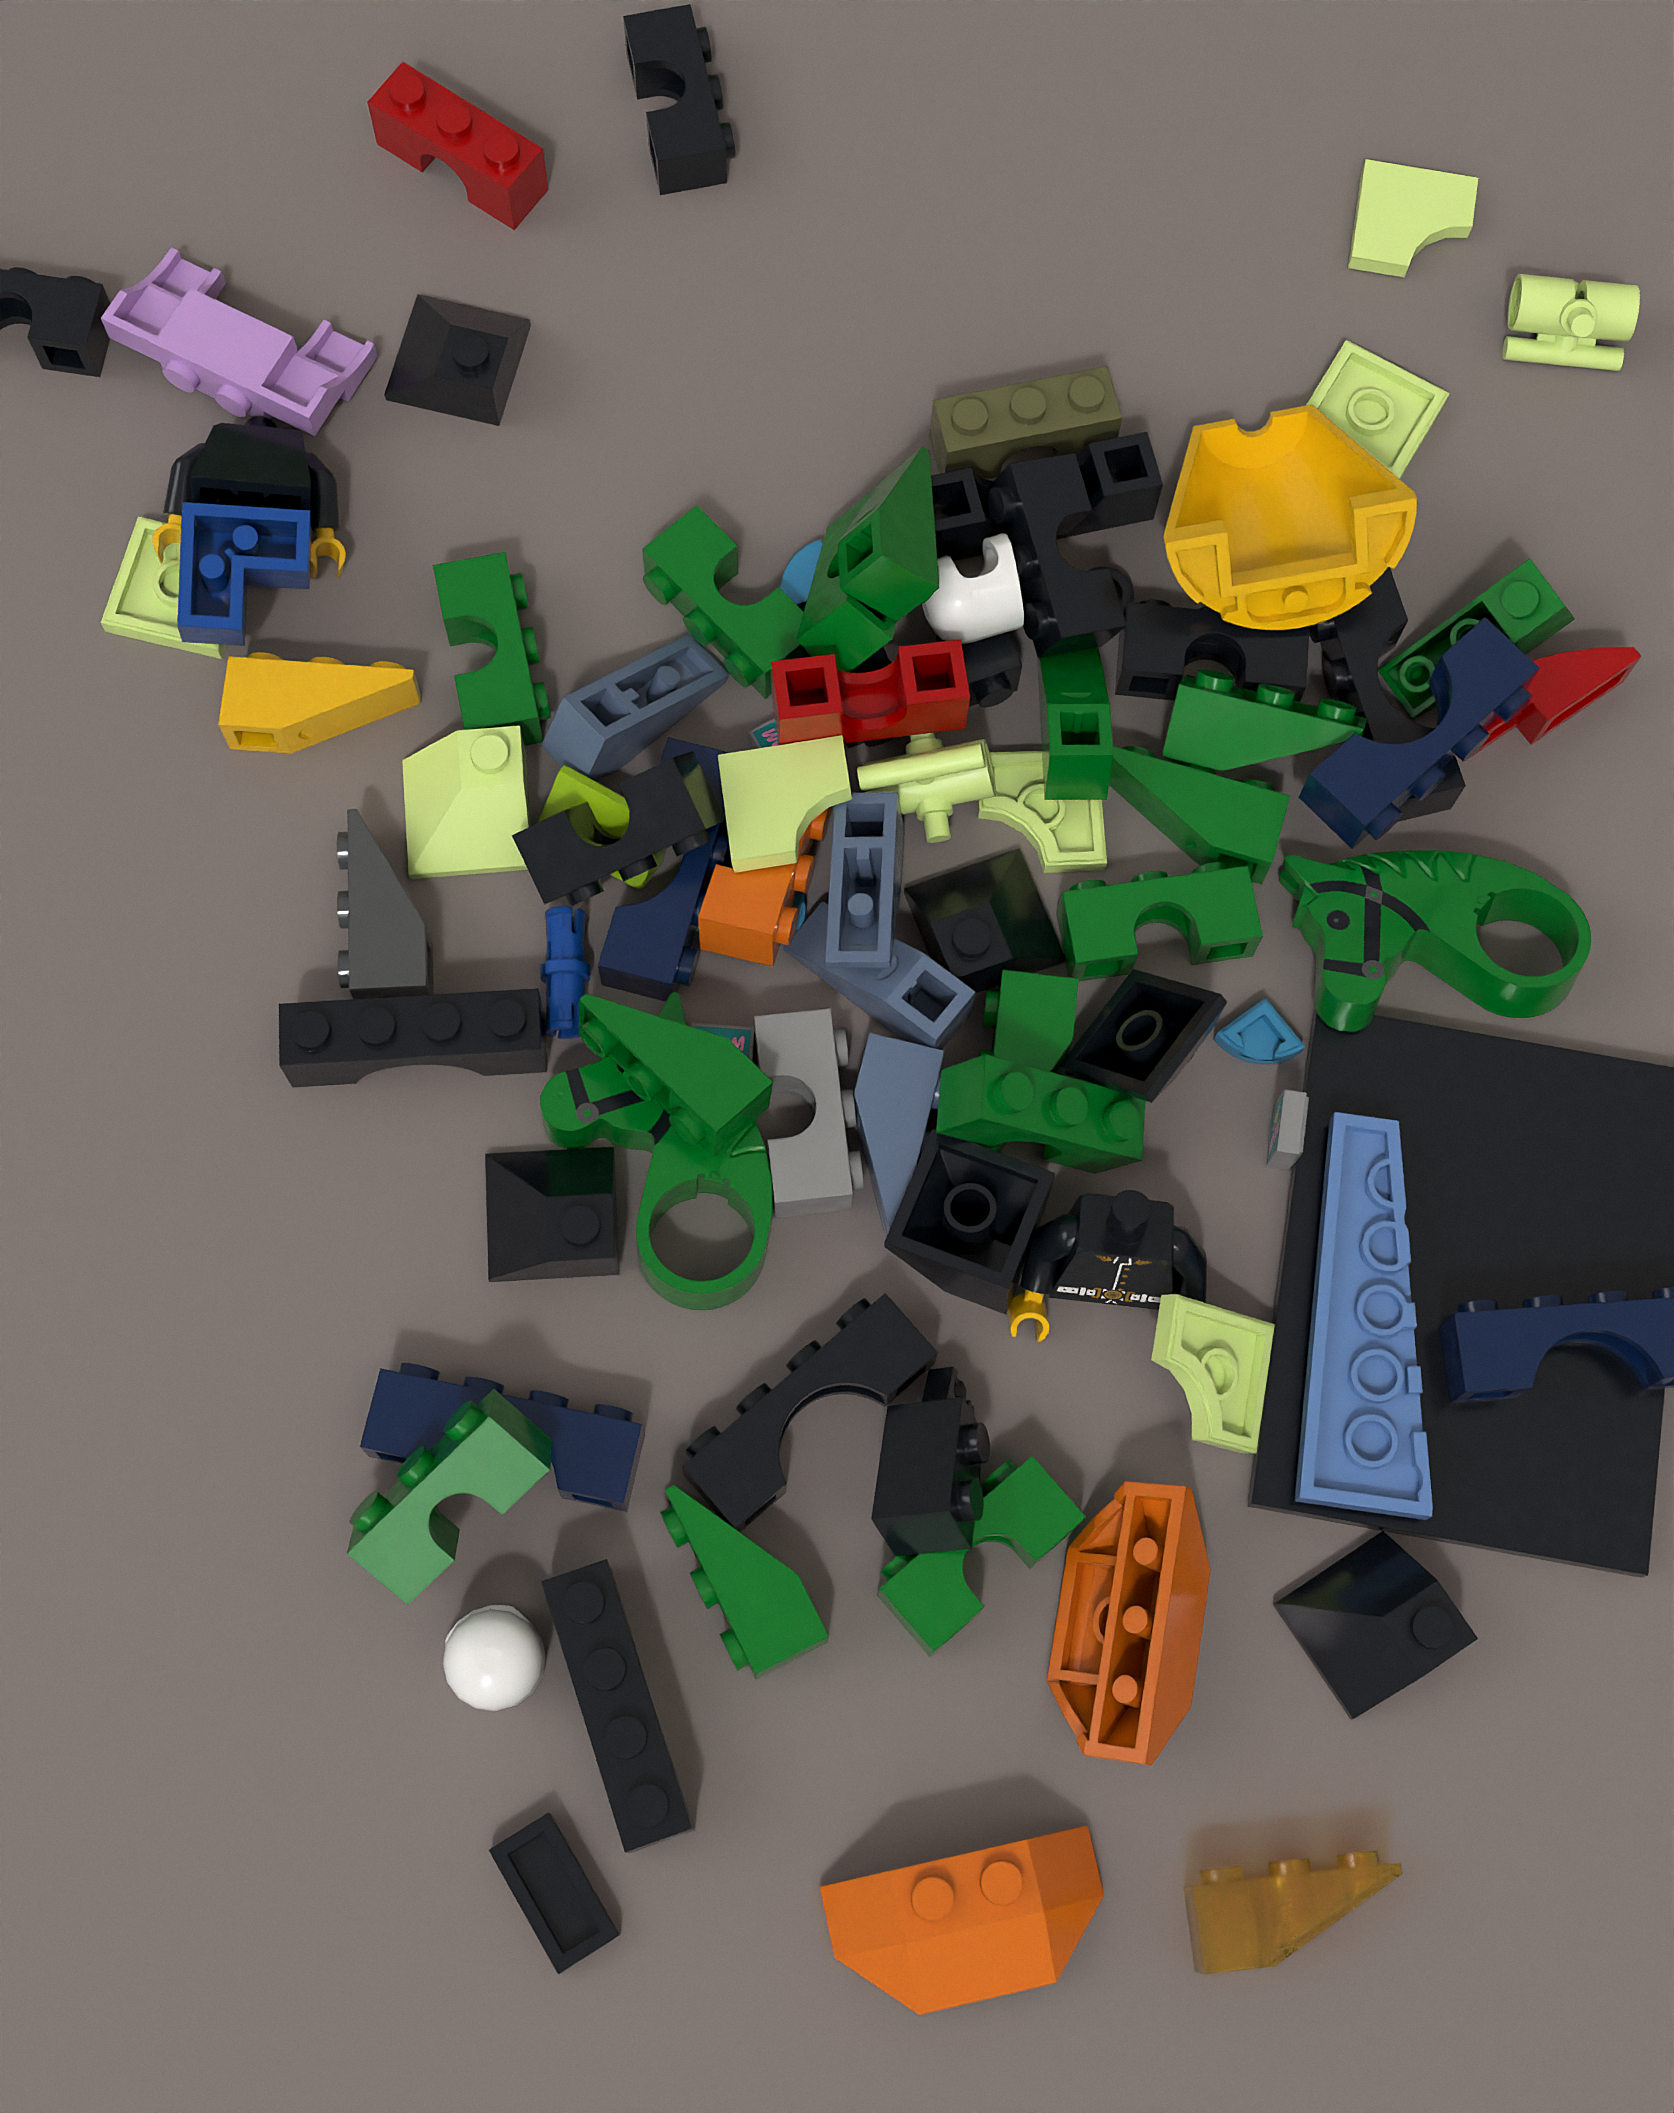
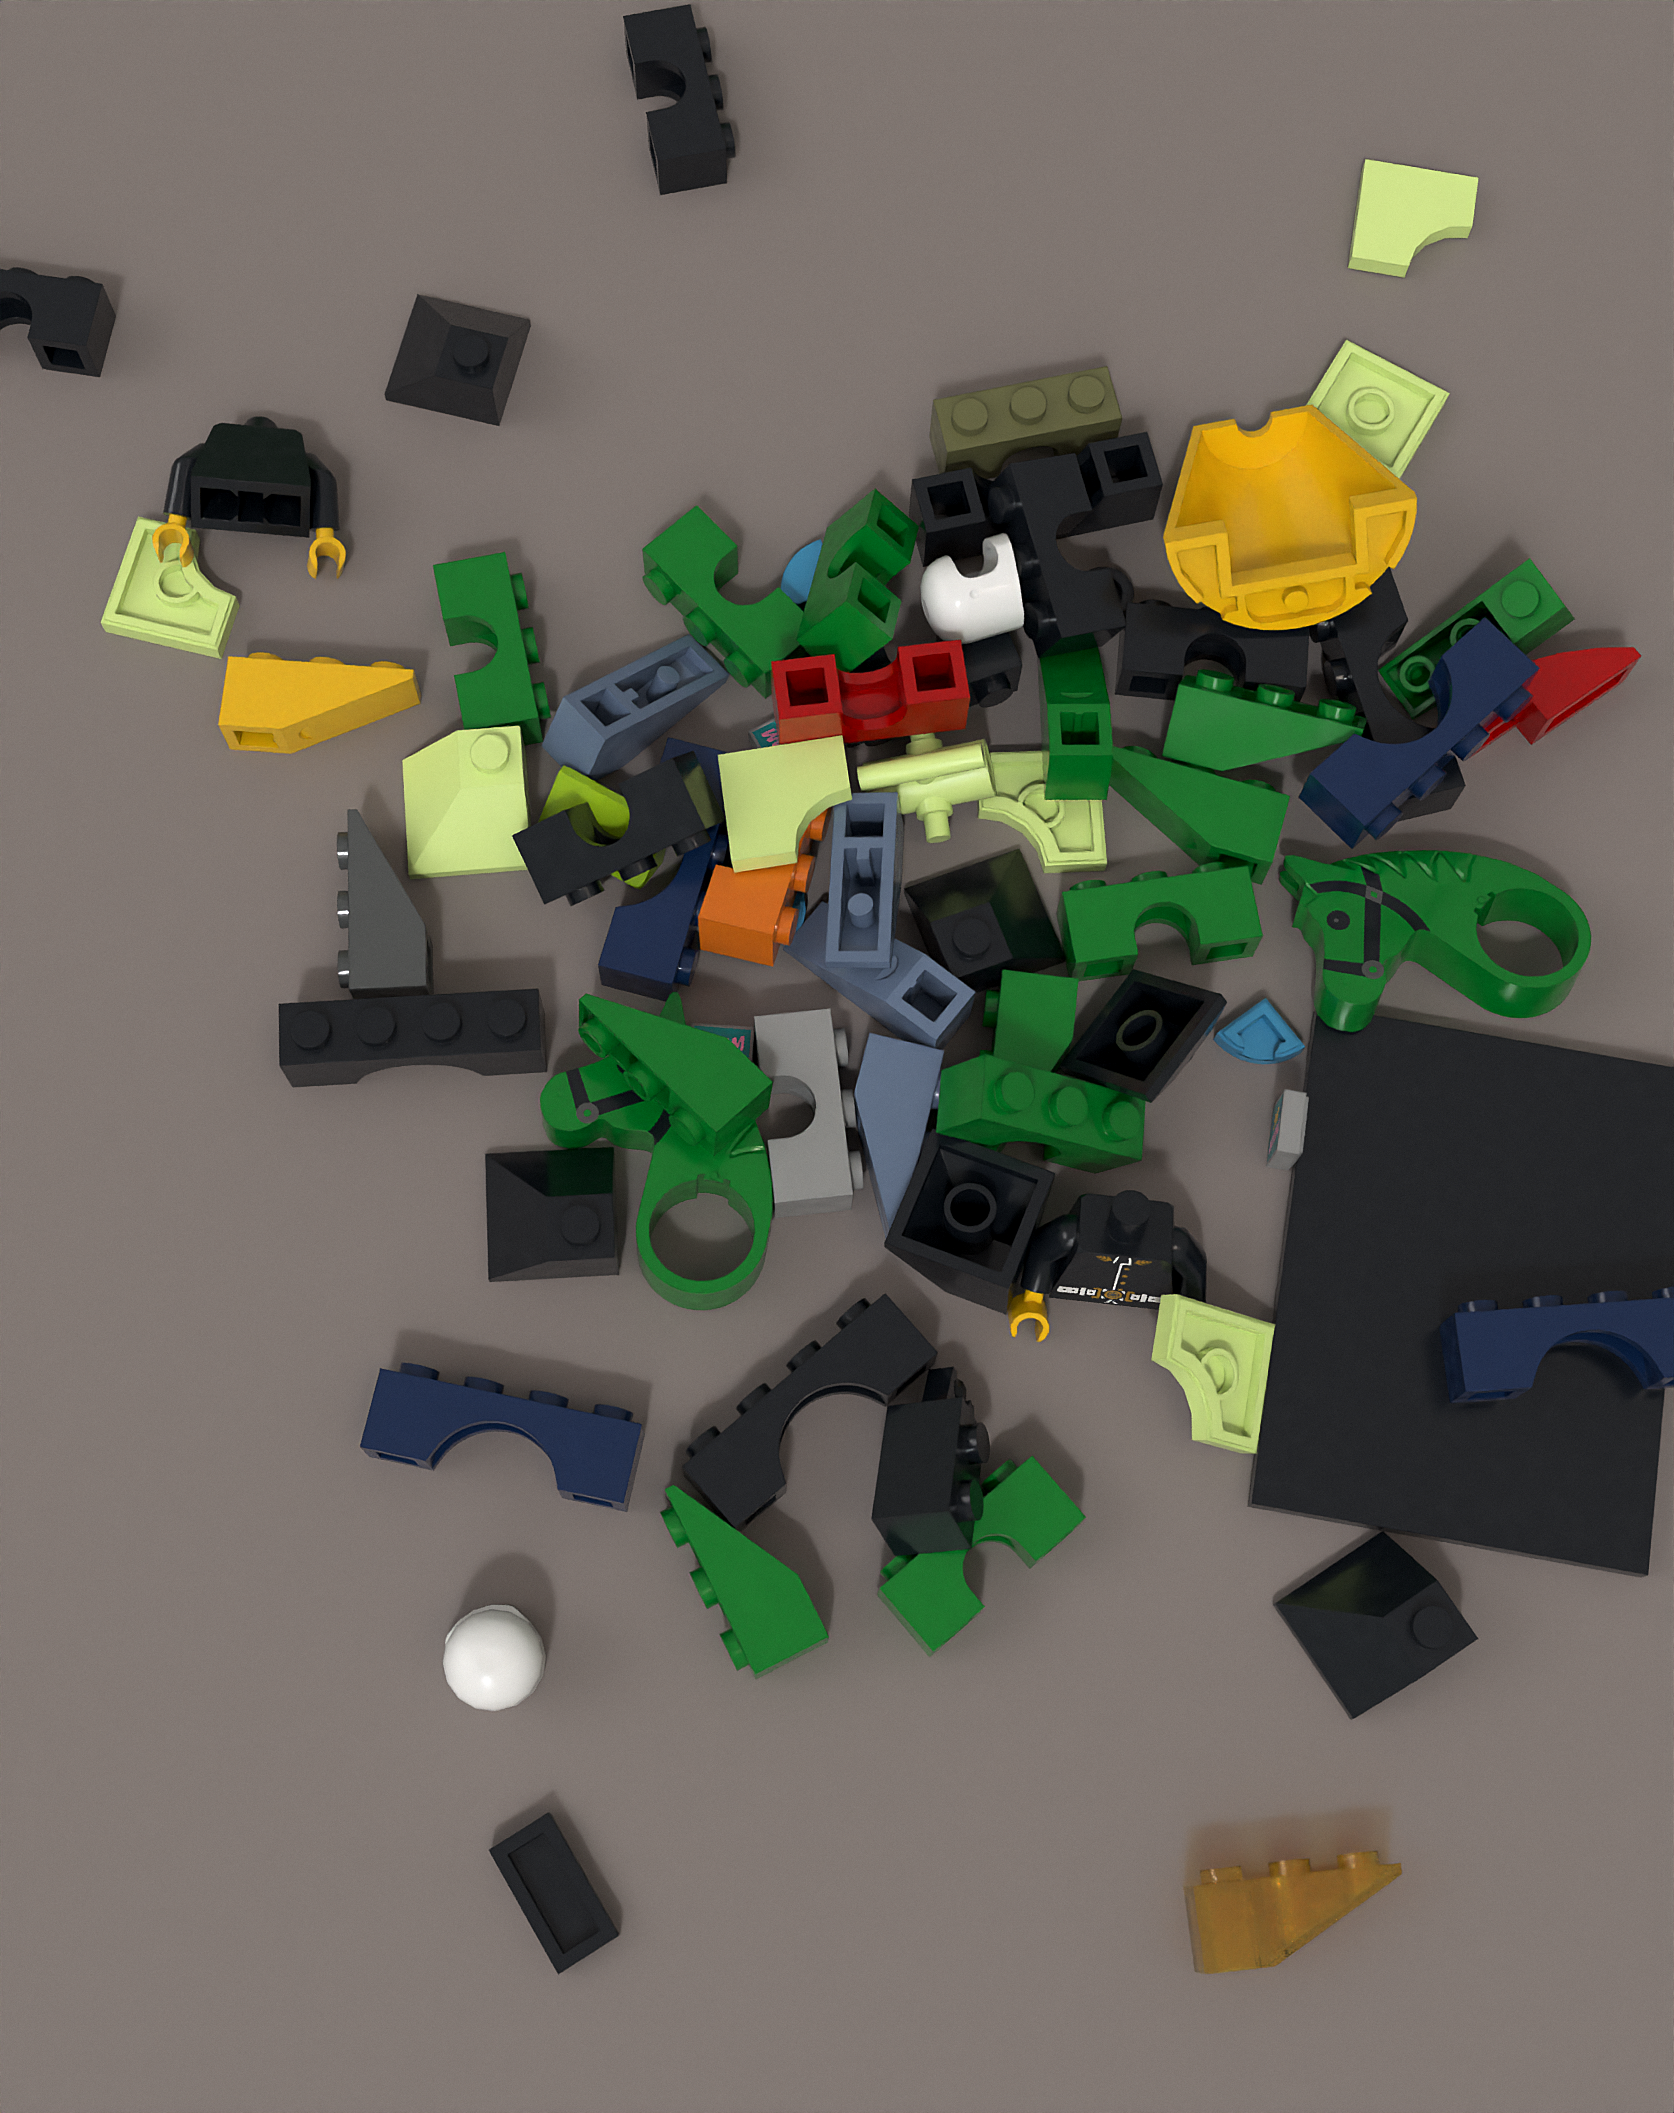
(231, 354): lavender bracket -> none
(233, 549): blue brick -> none
(427, 122): red arch -> none
(485, 1453): green arch -> none
(564, 970): blue pin -> none
(617, 1706): black arch -> none
(891, 544): green slope -> none
(968, 1920): orange wedge -> none
(1131, 1623): orange wedge -> none
(1362, 1375): medium blue wing -> none
(1570, 320): yellowish green pin -> none

